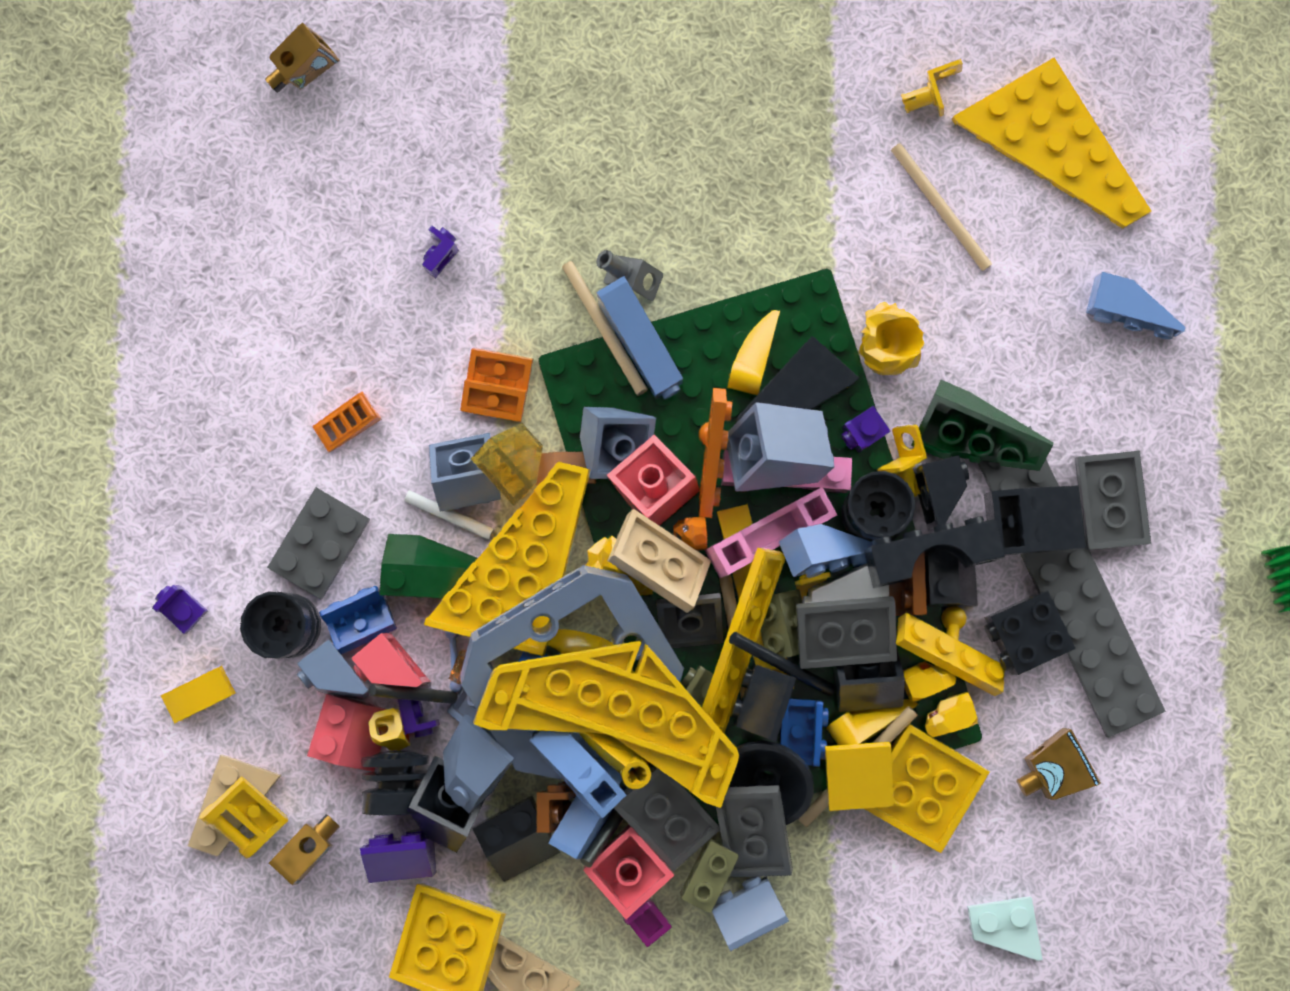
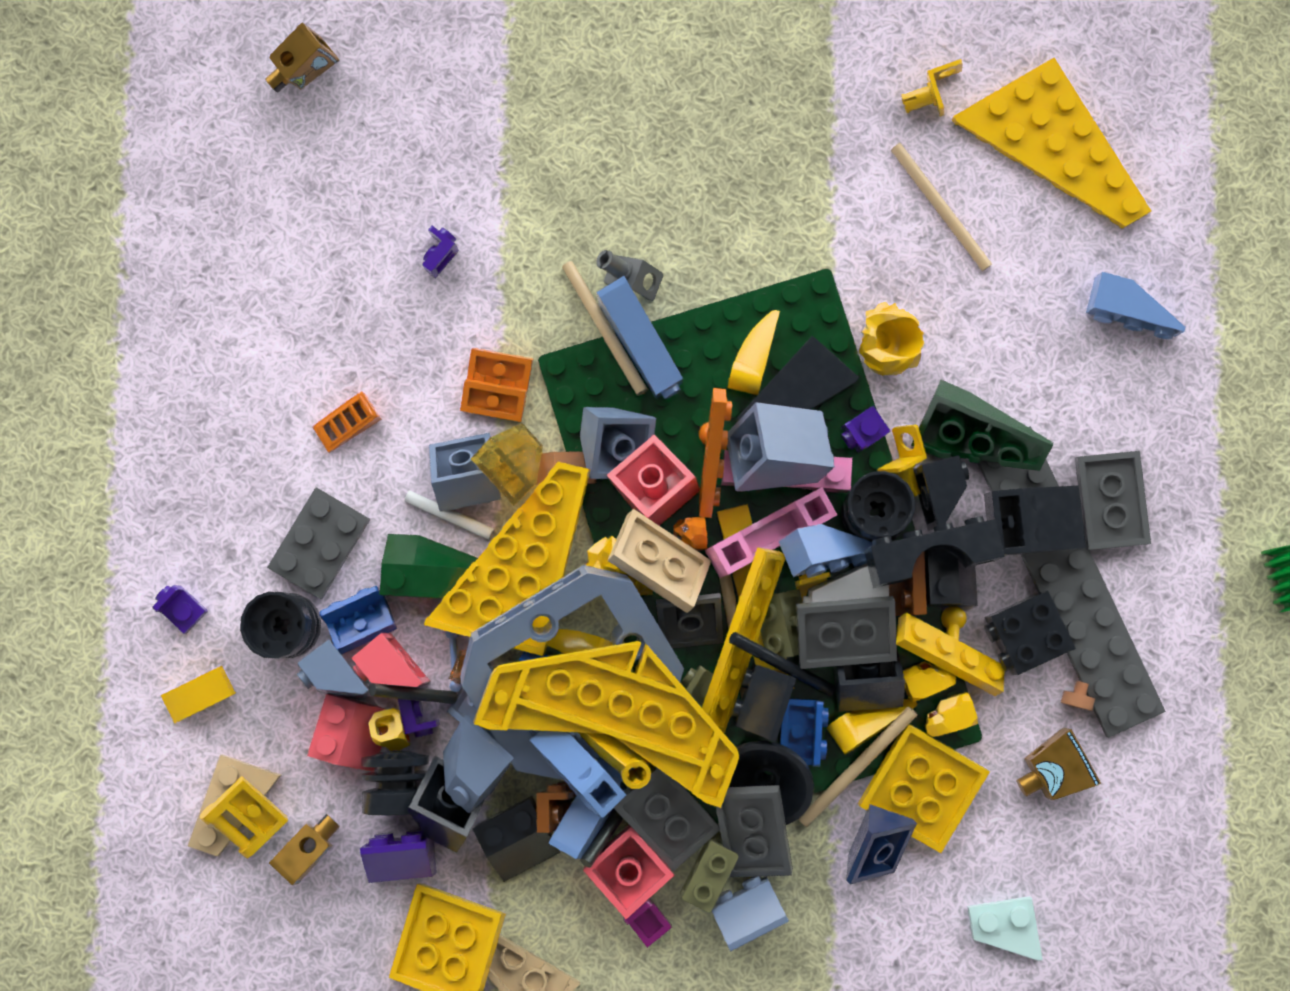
(859, 776): yellow tile -> none
(878, 844): none -> dark blue slope
(1078, 697): none -> nougat tile

